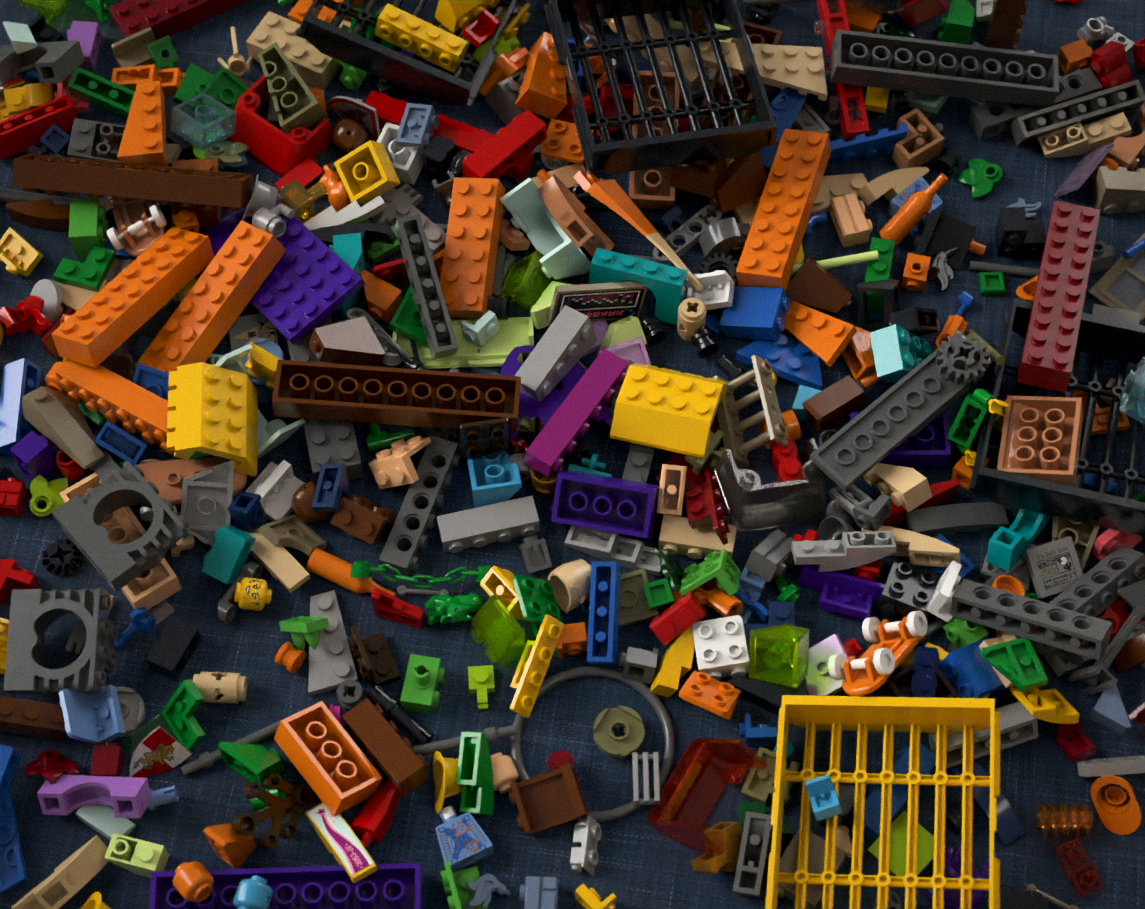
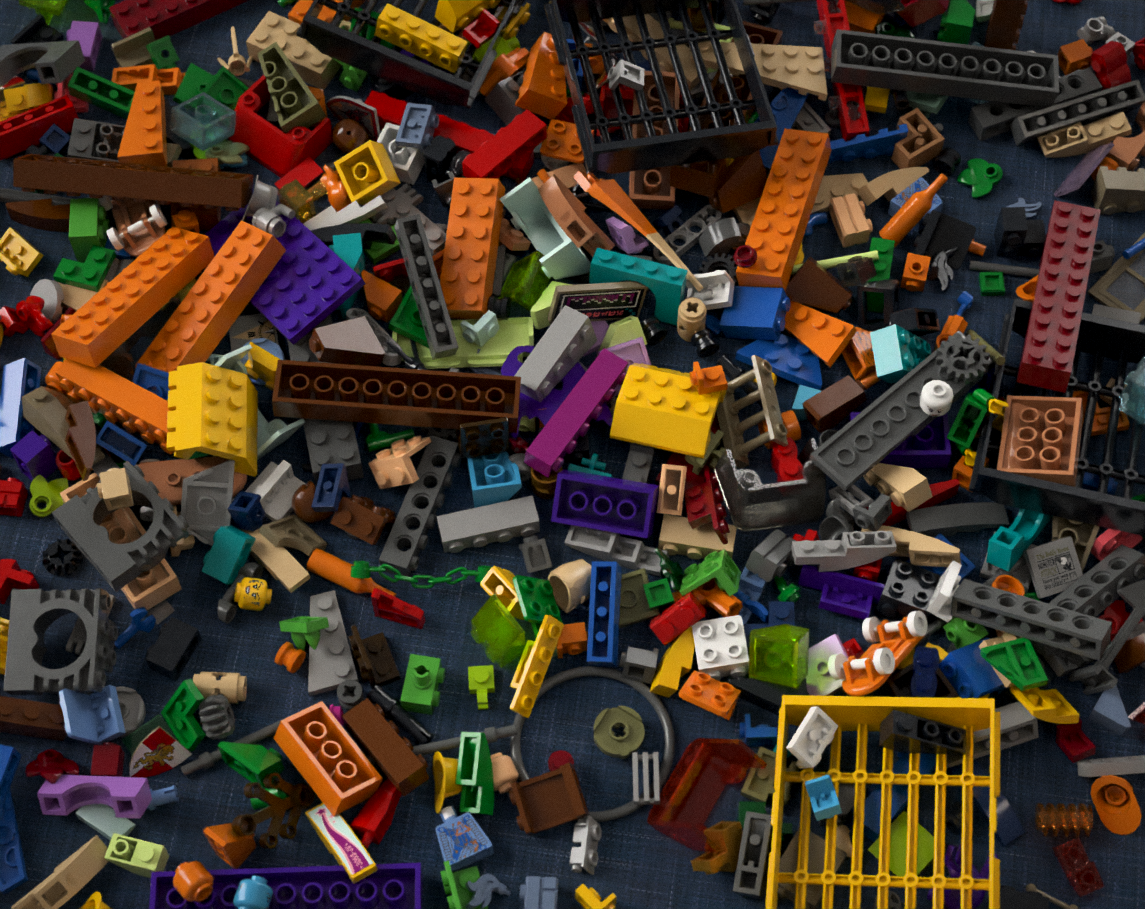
(20, 36): light aqua slope -> none
(81, 437): none -> reddish brown slope
(115, 489): none -> tan brick
(217, 717): none -> dark grey gear
(402, 590): light grey hinge -> none
(452, 609): green animal -> none
(625, 237): none -> lavender bracket
(626, 74): none -> light grey bracket
(708, 379): none -> orange bracket
(745, 256): none -> dark red plate
(812, 738): none -> white bracket
(856, 271): none -> clear smoke brick
(920, 735): none -> black slope
(936, 398): none -> white head

